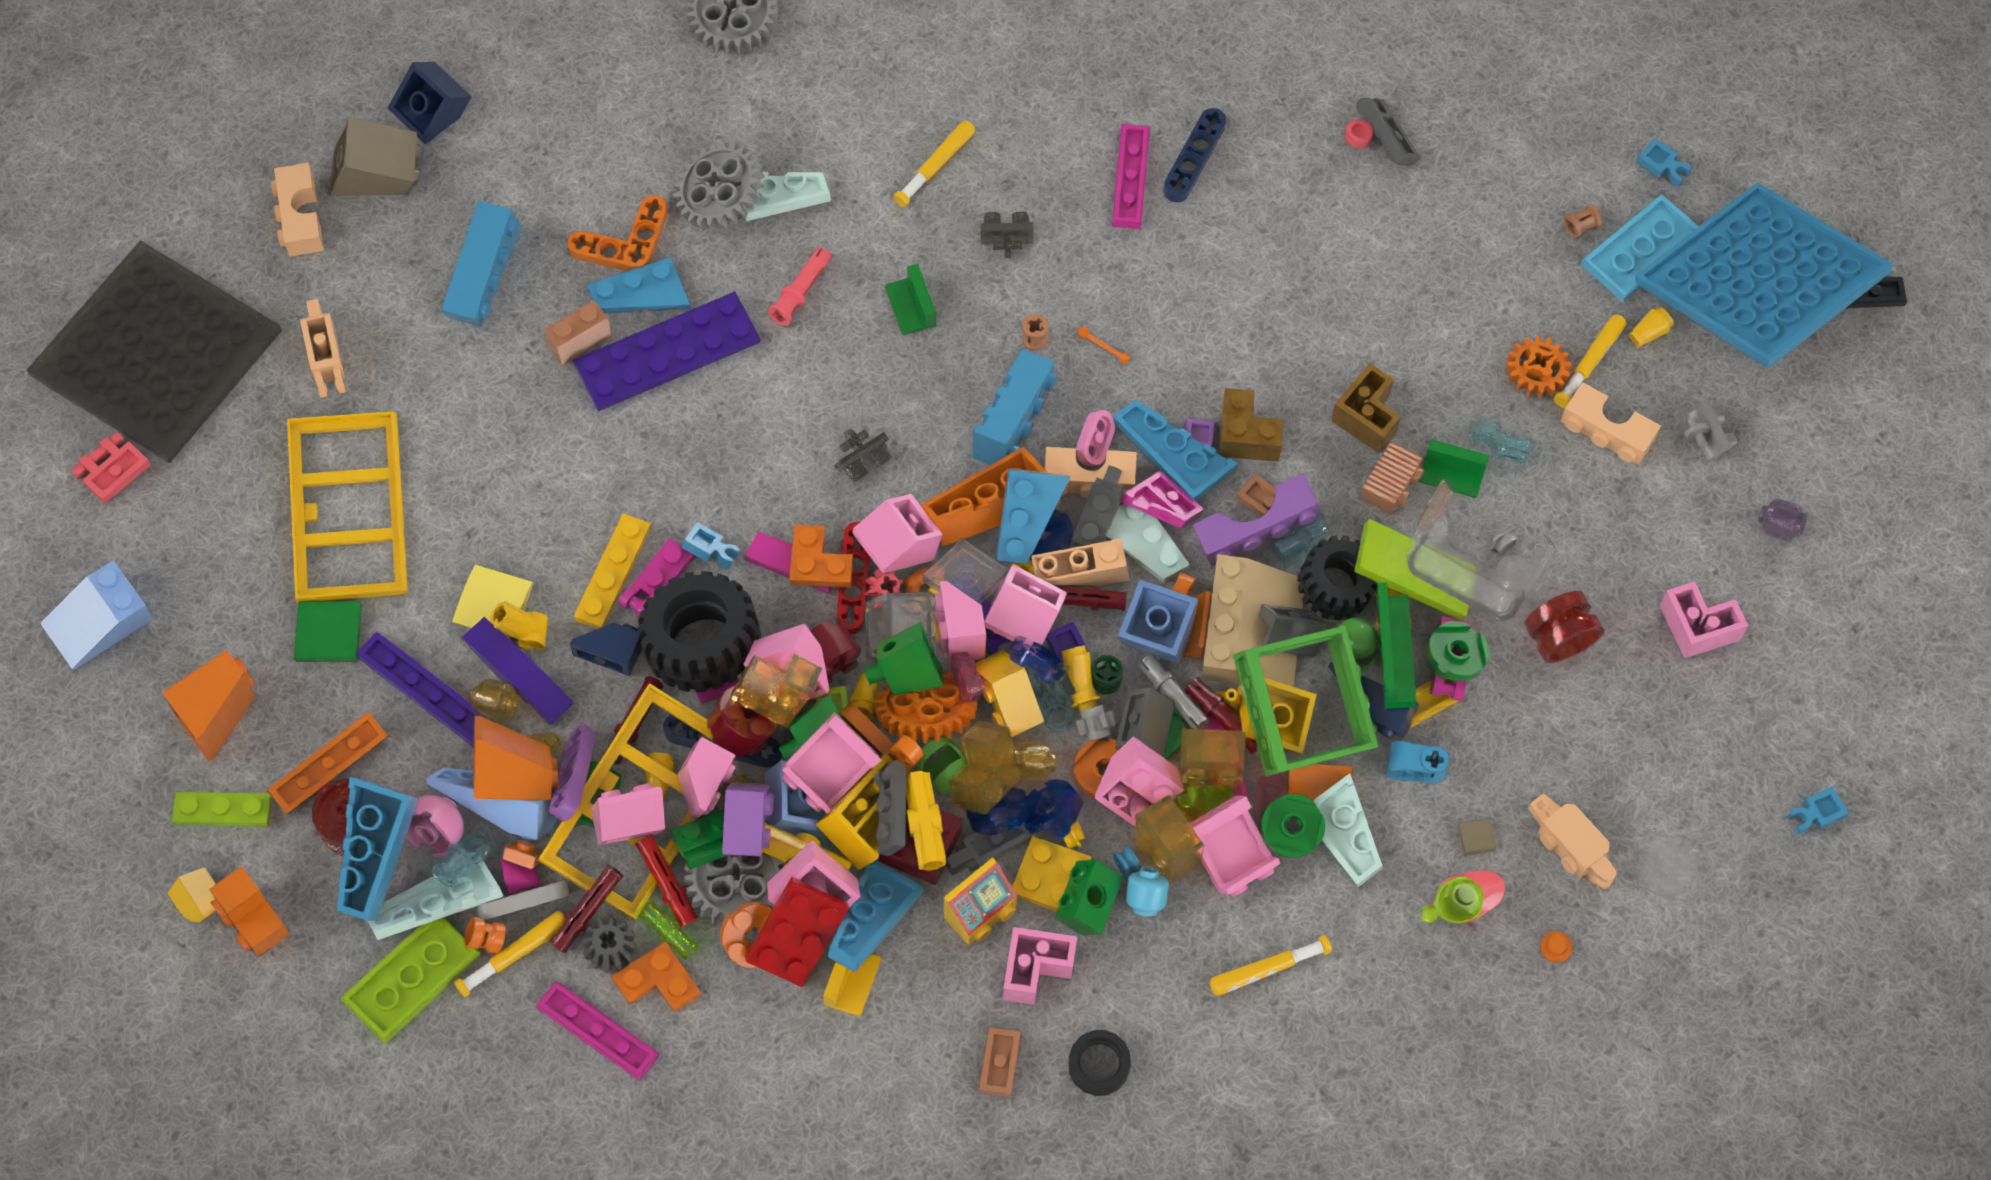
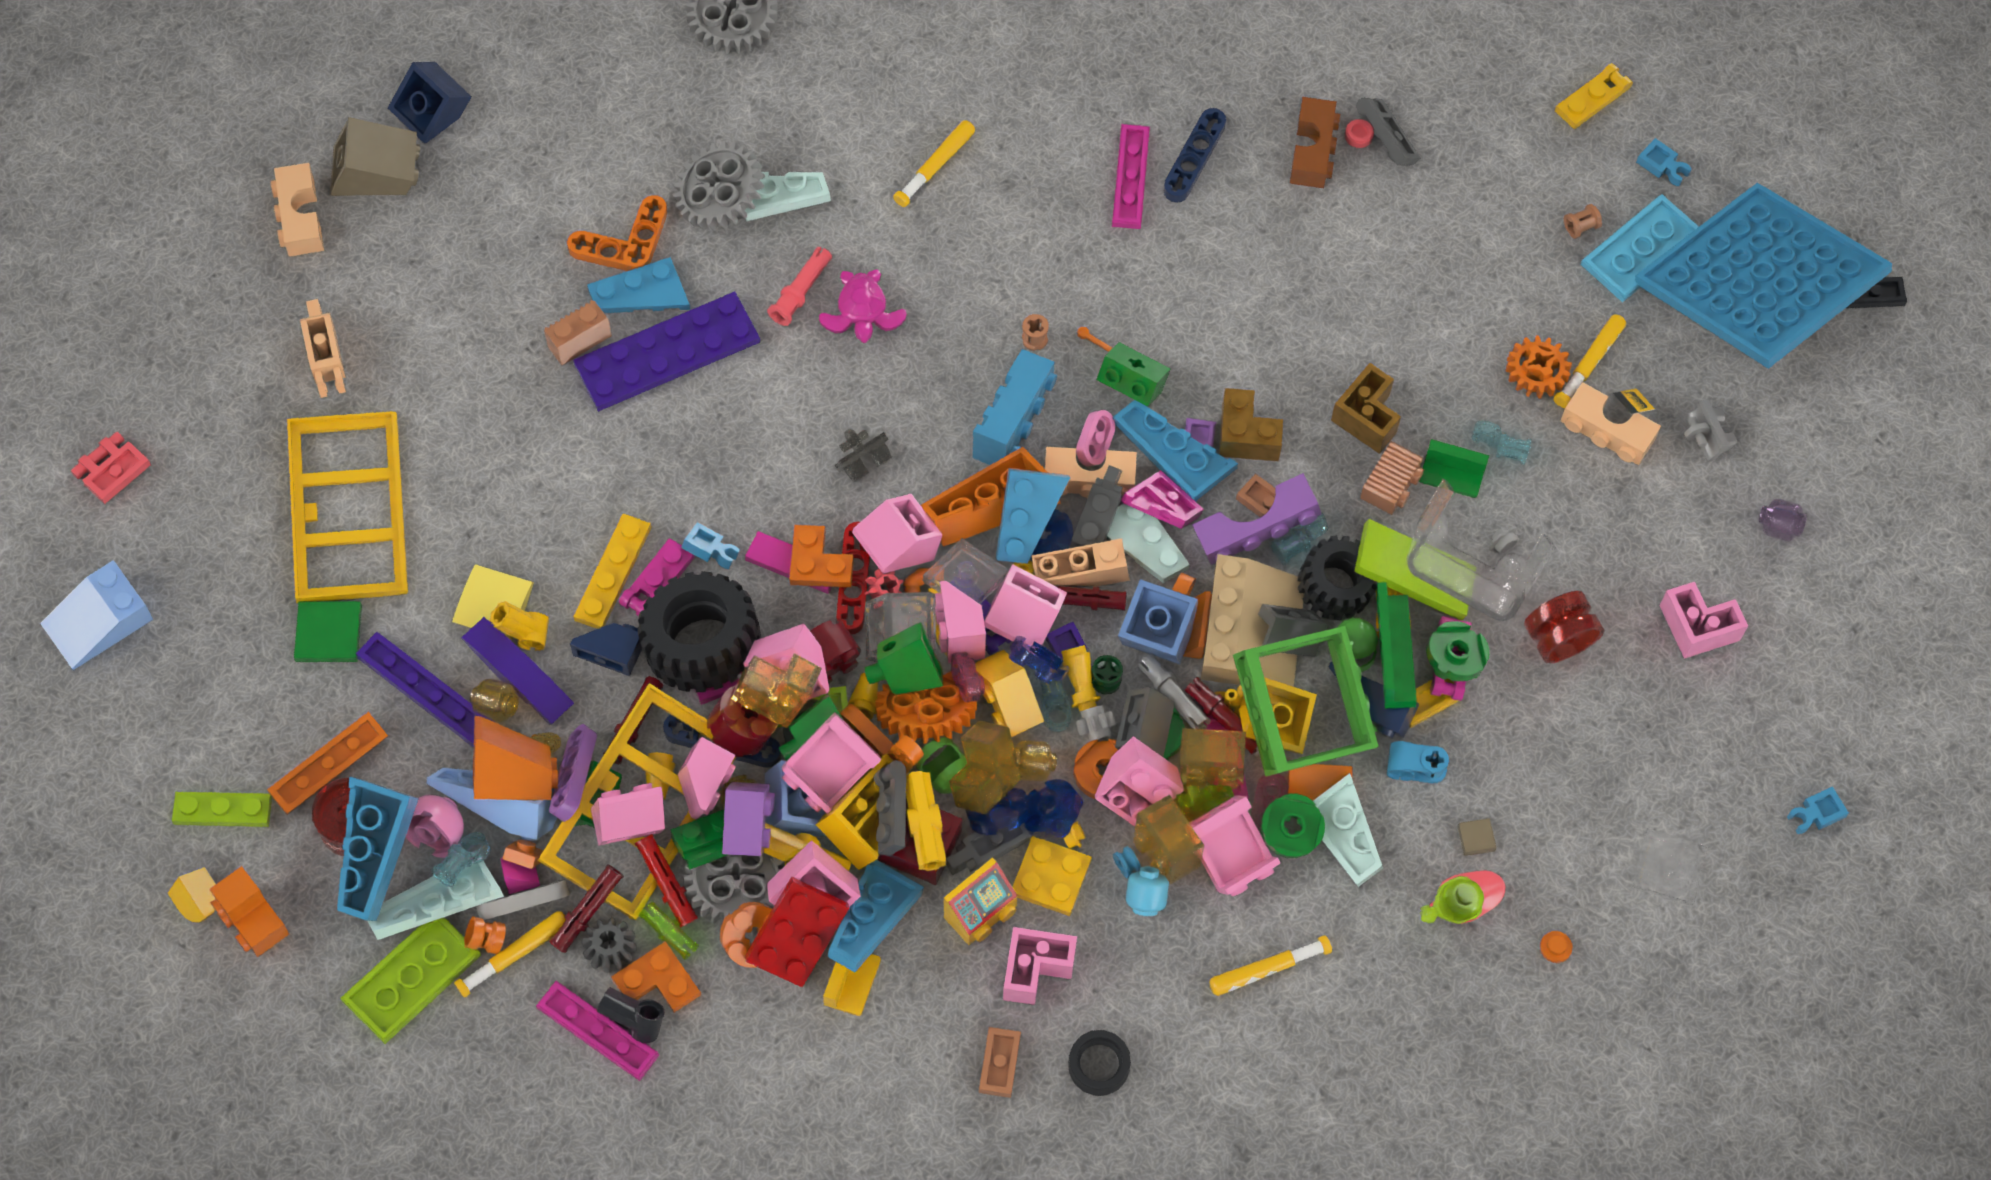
(154, 351): clear smoke plate -> none
(212, 701): orange slope -> none
(481, 263): dark azure wedge -> none
(641, 1017): none -> black piece
(862, 304): none -> dark pink animal
(912, 302): green panel -> none
(1006, 235): clear smoke hips -> none
(1088, 897): green brick -> none
(1133, 374): none -> green brick
(1317, 122): none -> dark orange arch
(1574, 840): light nougat hinge -> none
(1593, 96): none -> yellow plate
(1633, 401): none -> sticker
(1652, 326): yellow cone -> none

